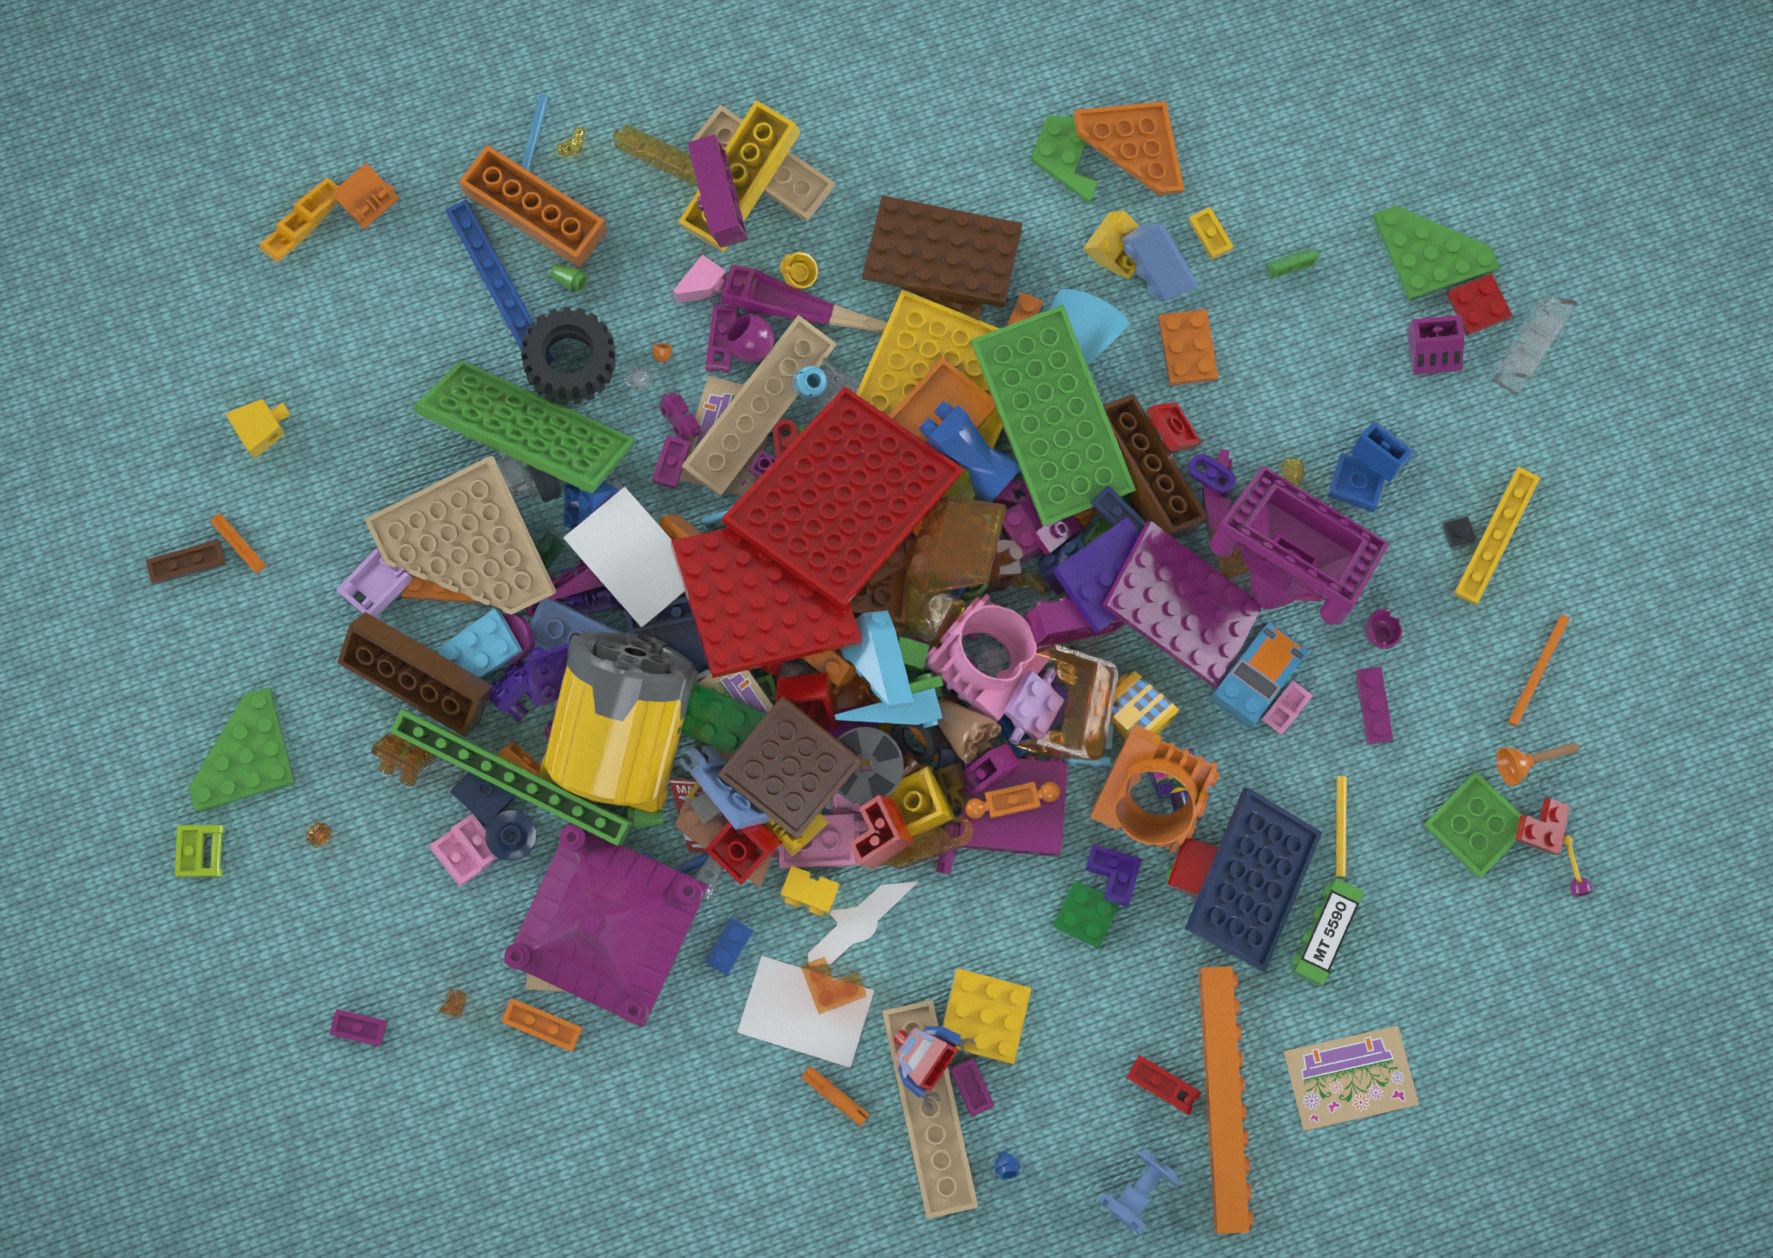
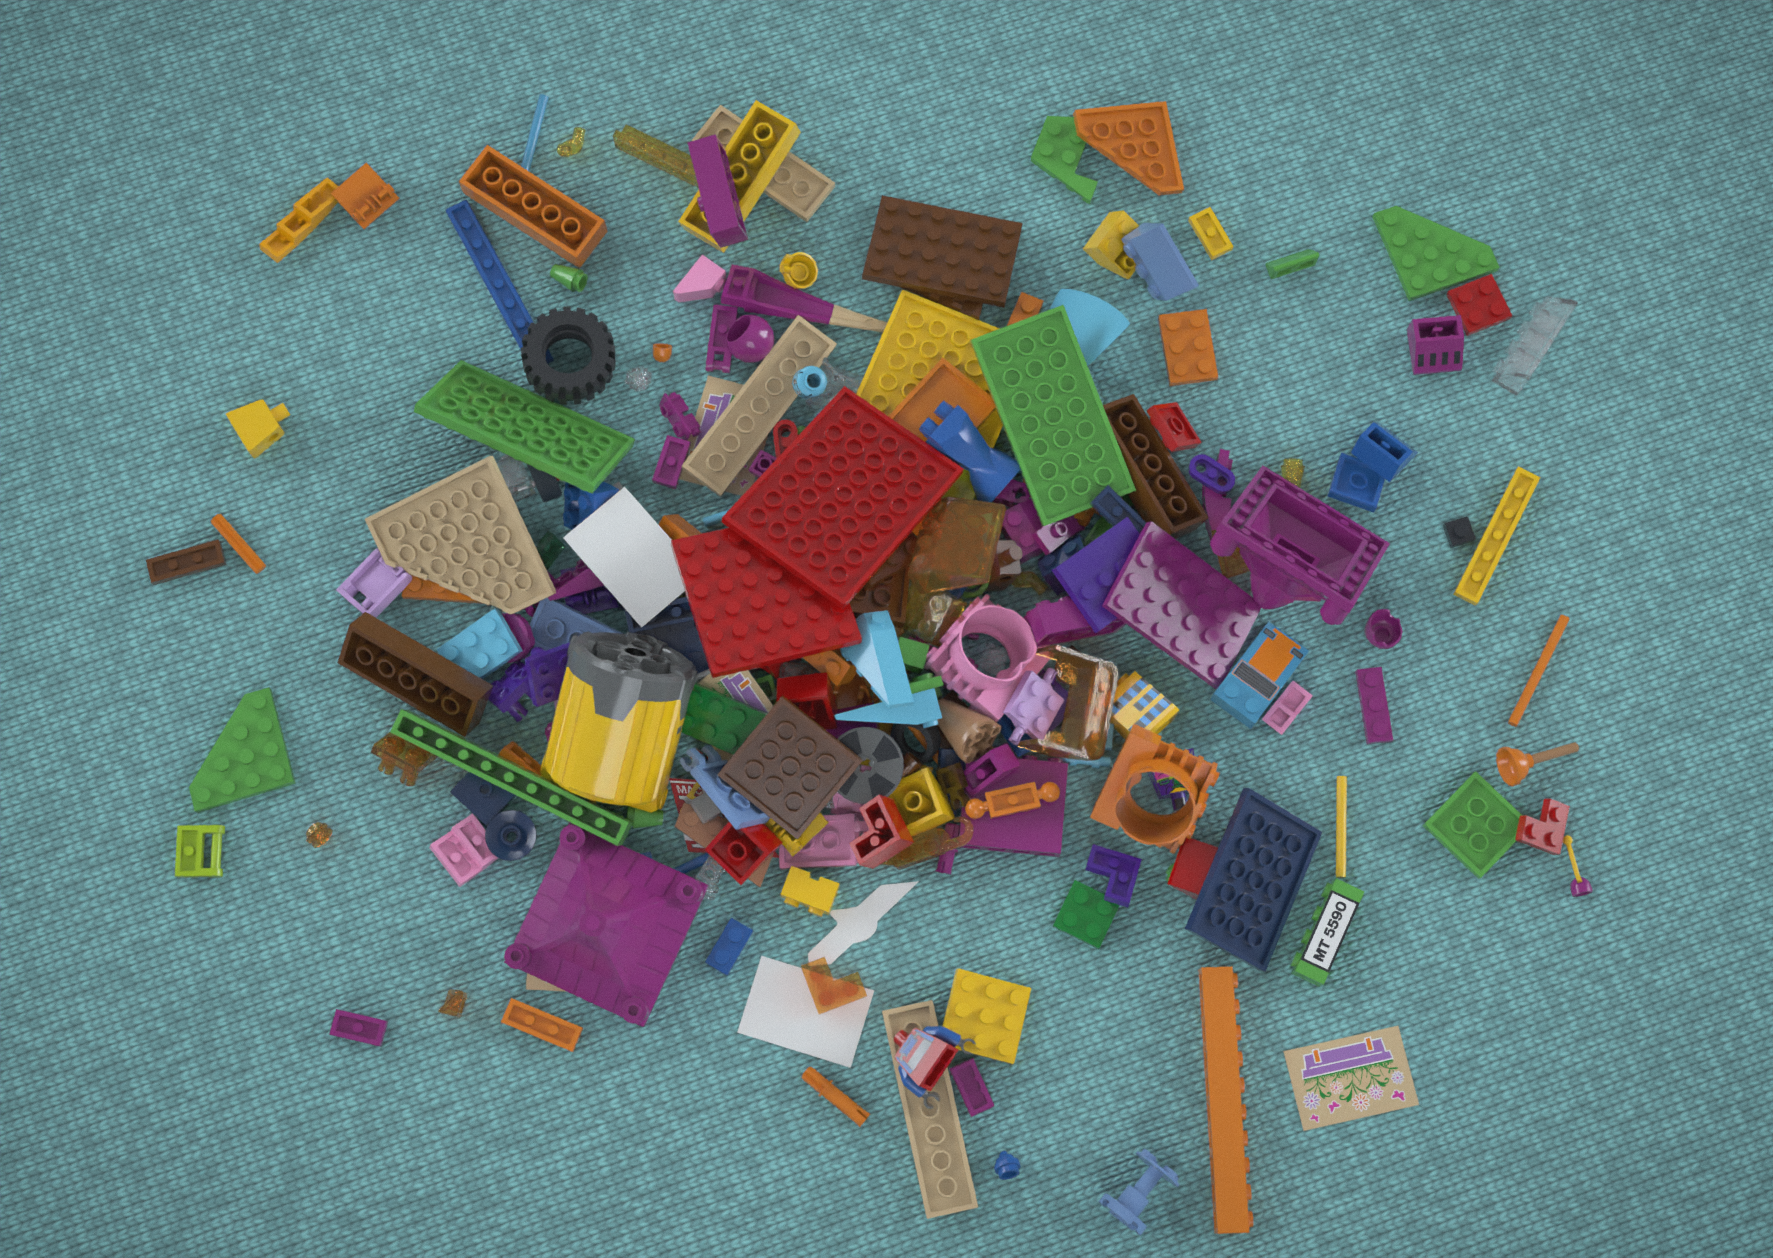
(1163, 1084): red plate -> none

